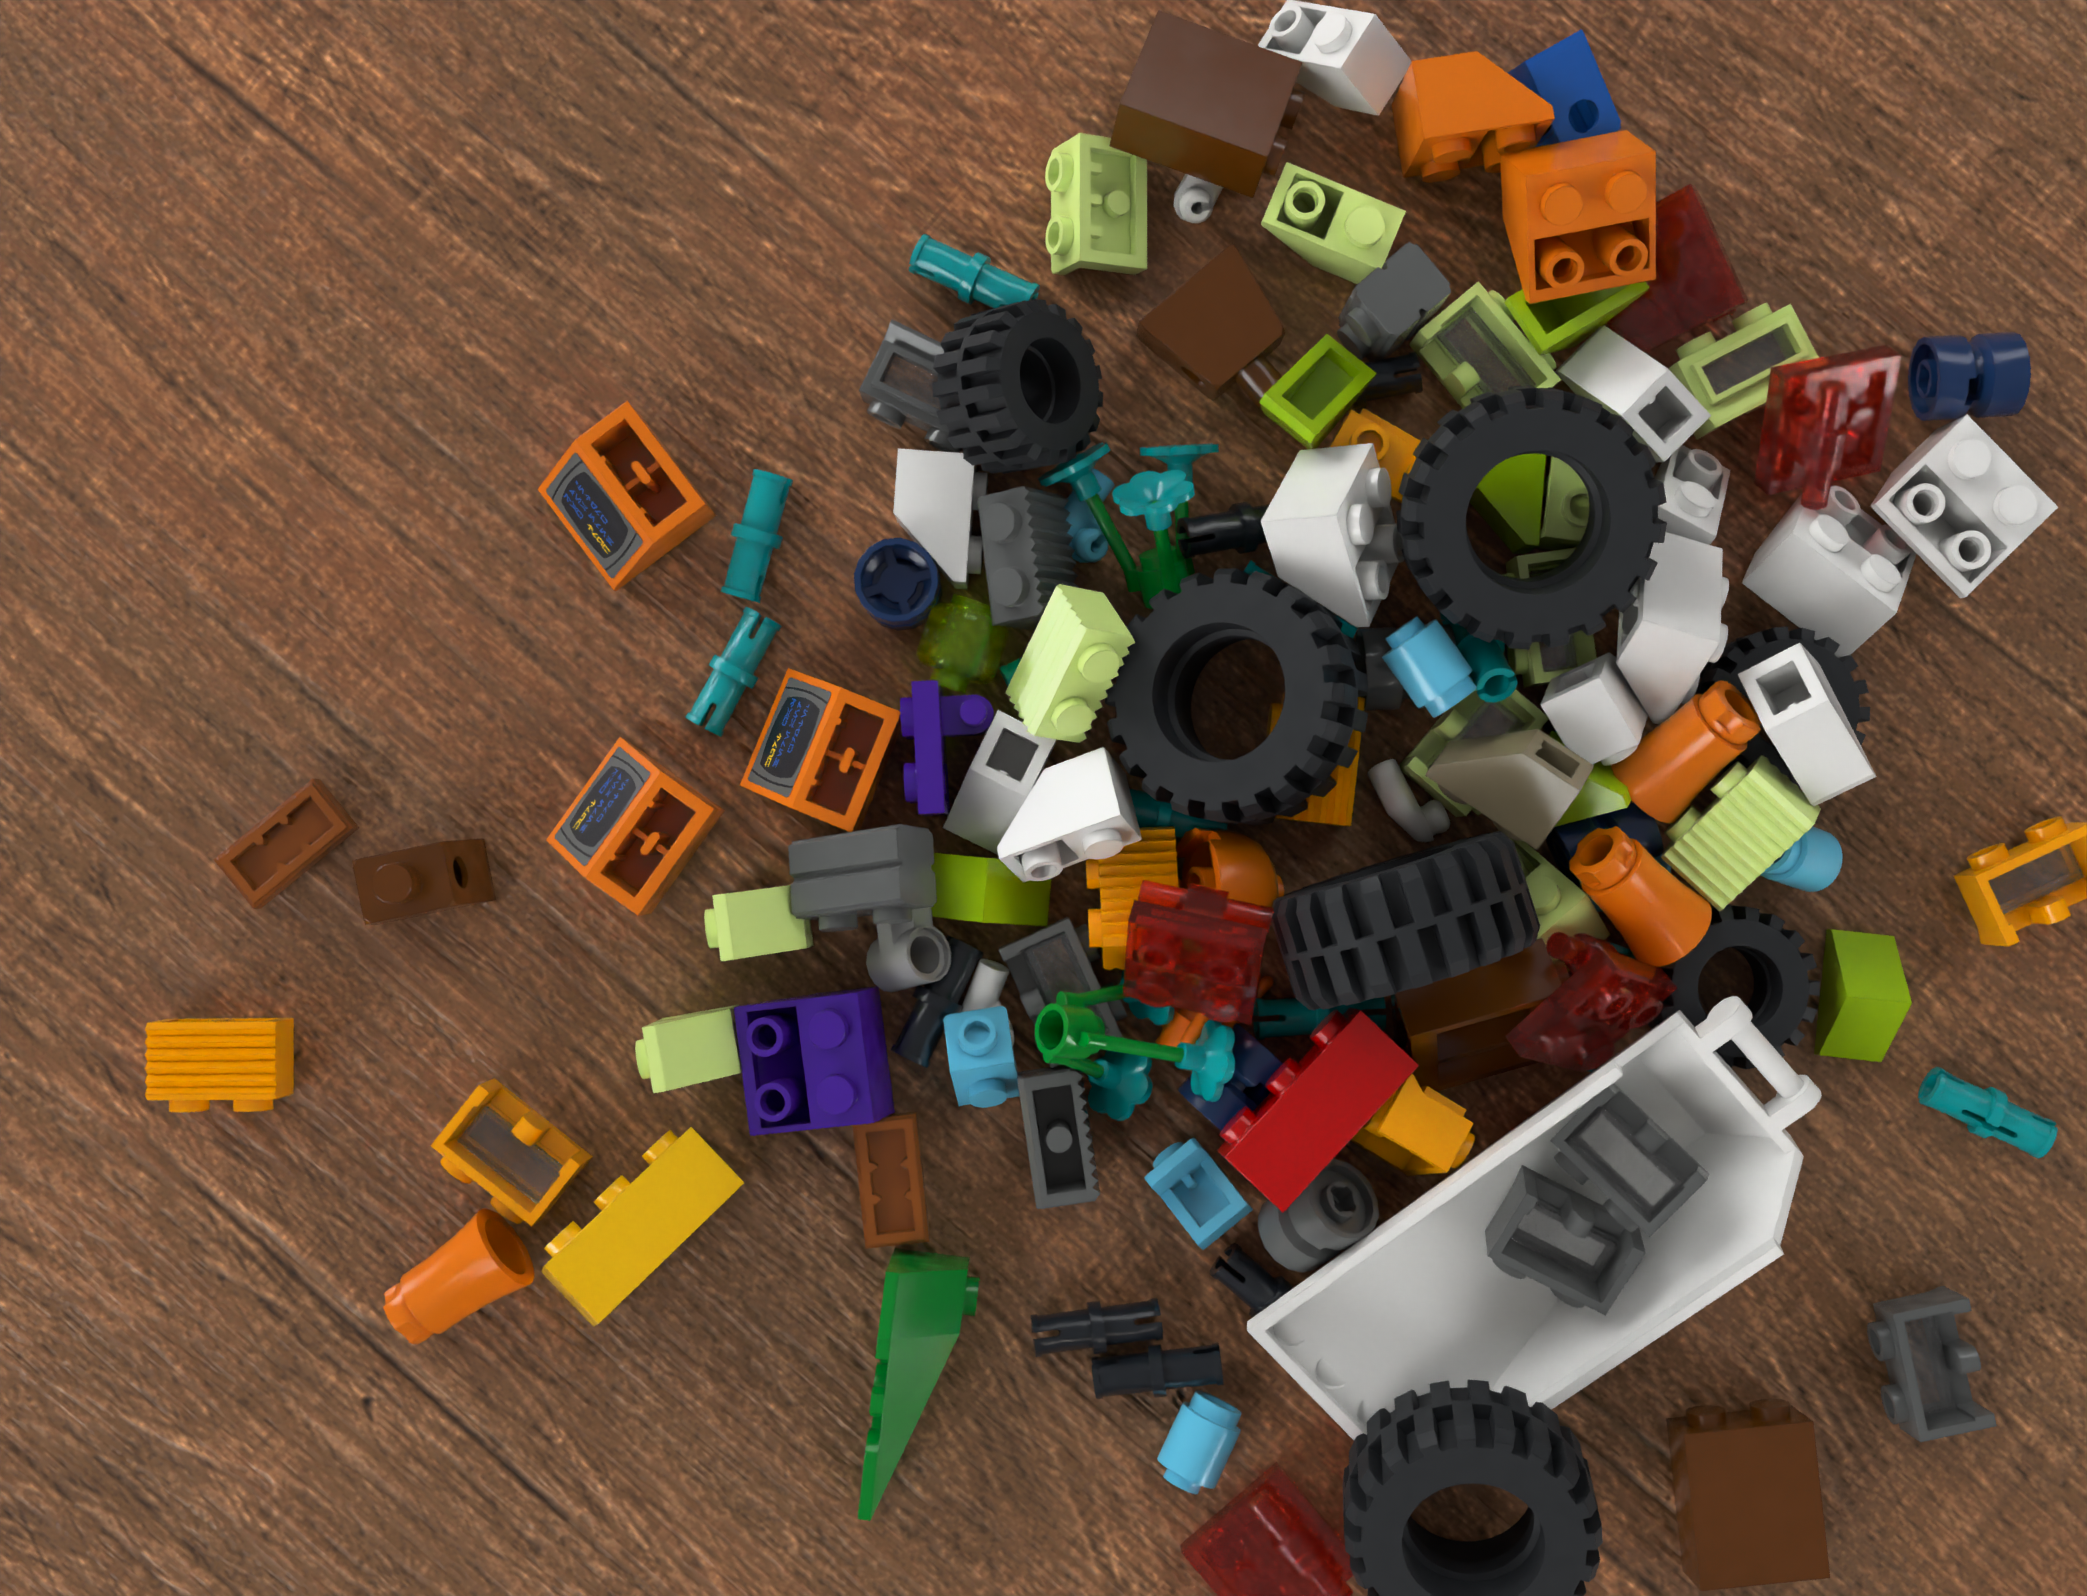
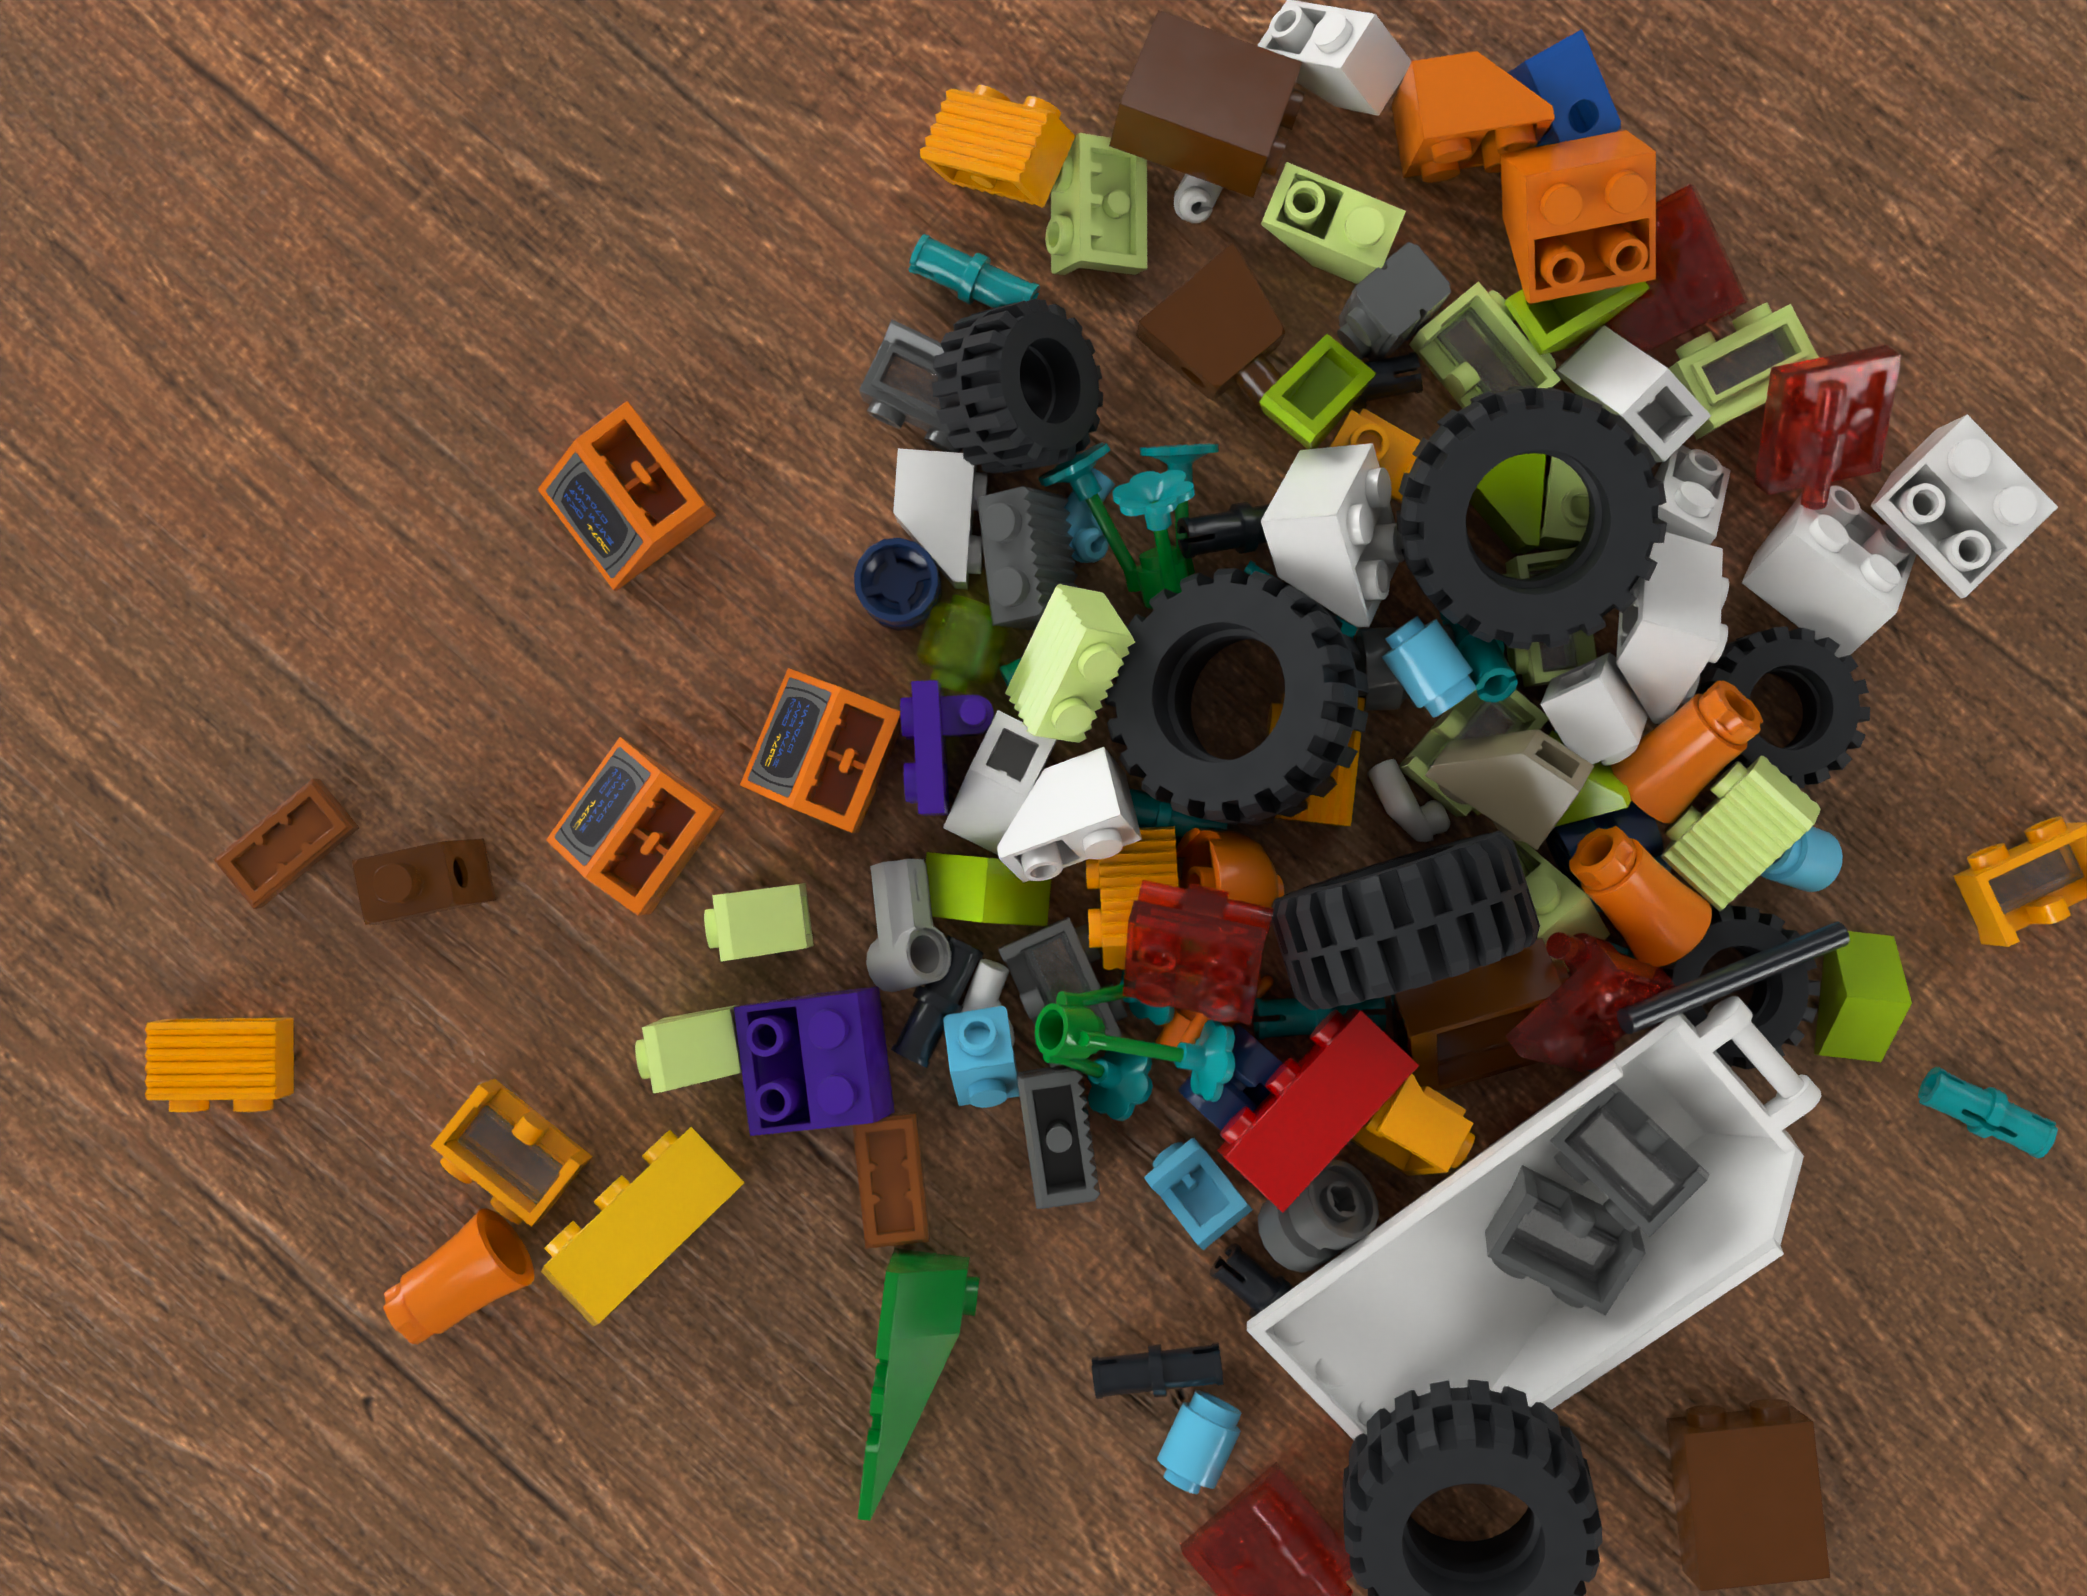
(733, 671): teal pin -> none
(756, 535): teal pin -> none
(861, 875): dark grey brick -> none
(998, 144): none -> light orange brick
(1096, 1327): black pin -> none
(1732, 977): none -> black bar
(1807, 724): white slope -> none
(1927, 1365): dark grey window -> none
(1976, 376): dark blue wheel -> none

